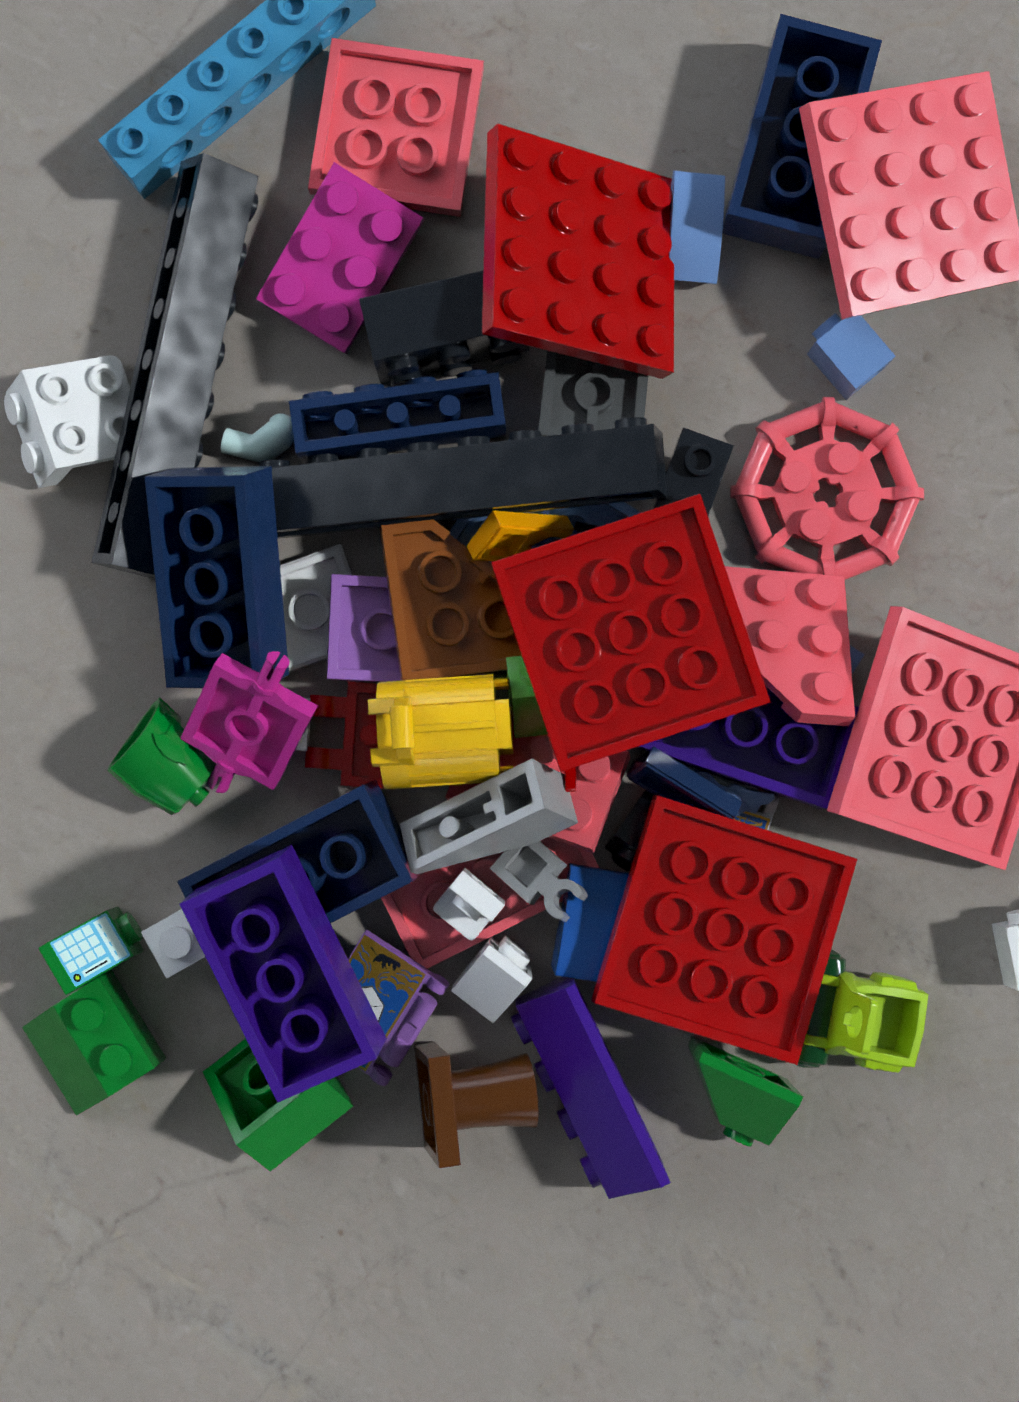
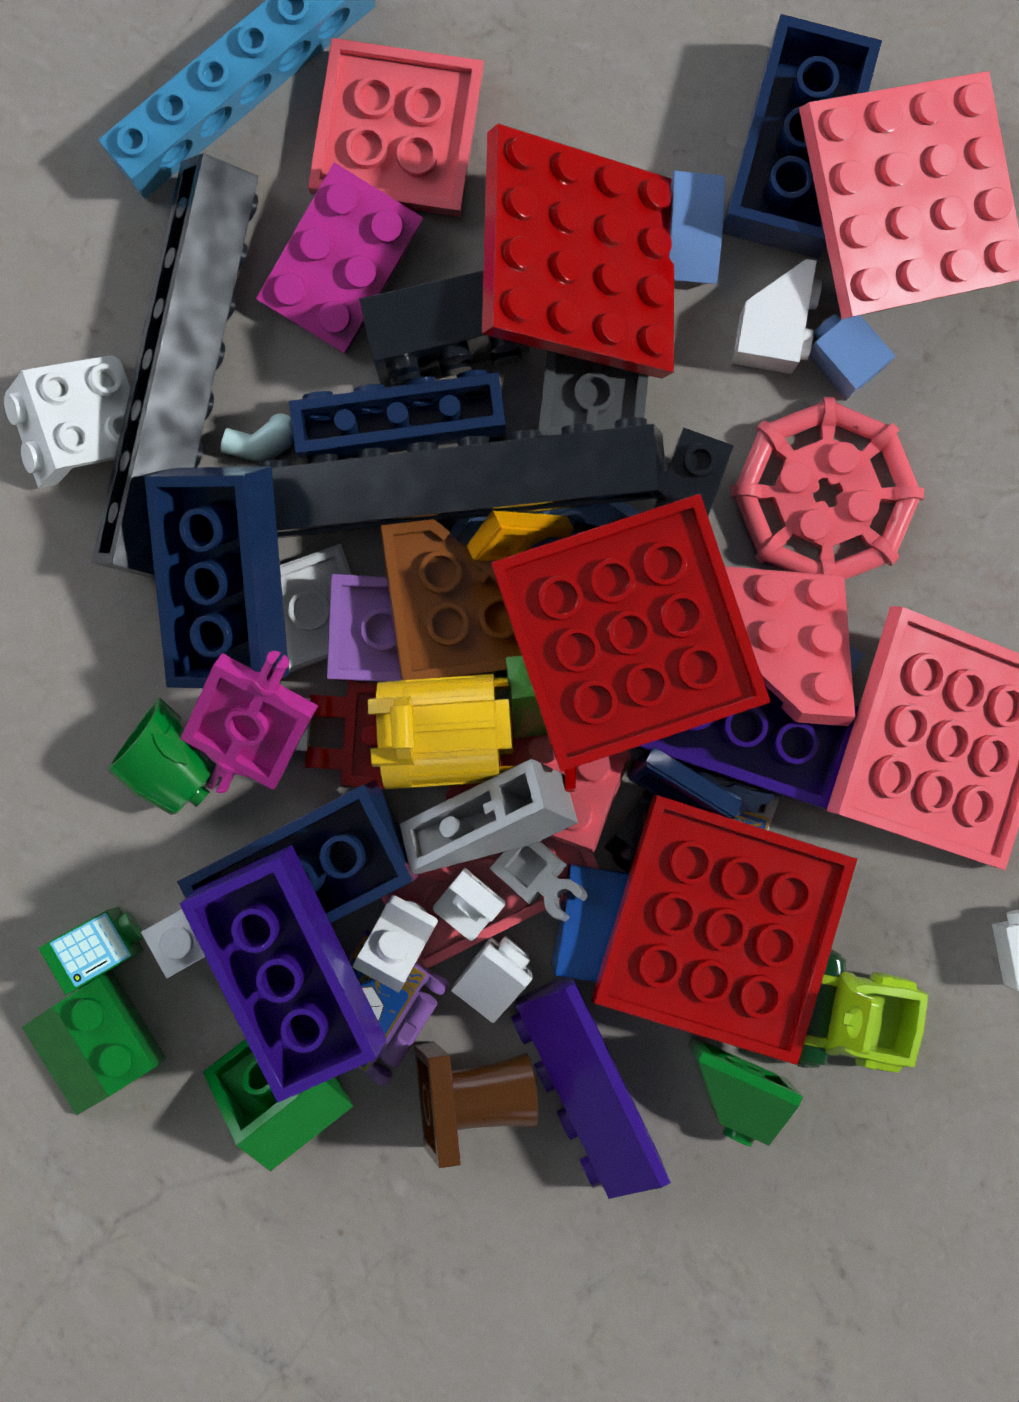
(395, 942): none -> white bracket
(774, 322): none -> white slope

